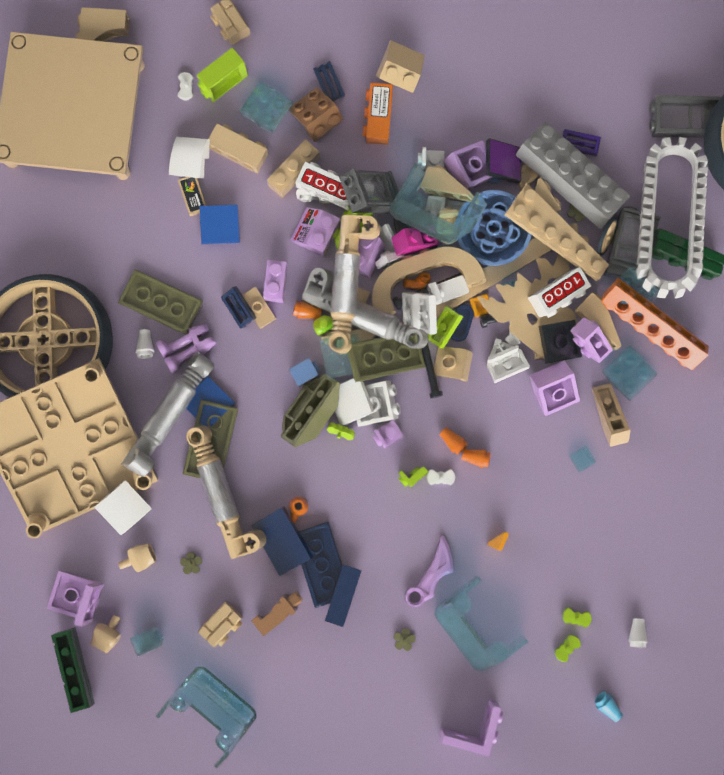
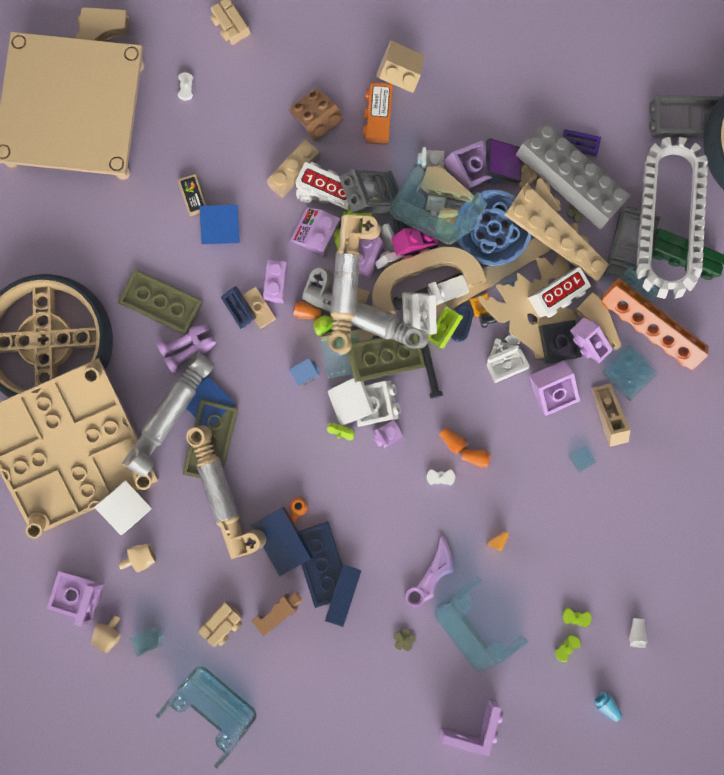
(73, 670): dark green brick -> none
(144, 345): white cone -> none
(189, 157): white slope -> none
(191, 563): olive plant -> none
(221, 75): lime window -> none
(238, 147): tan brick -> none
(266, 107): clear light blue slope -> none
(310, 411): olive wedge -> none
(323, 68): dark blue tile -> none
(416, 475): lime bracket -> none
(418, 283): orange arm -> none
(453, 363): tan piece -> none
(607, 236): wheel -> none

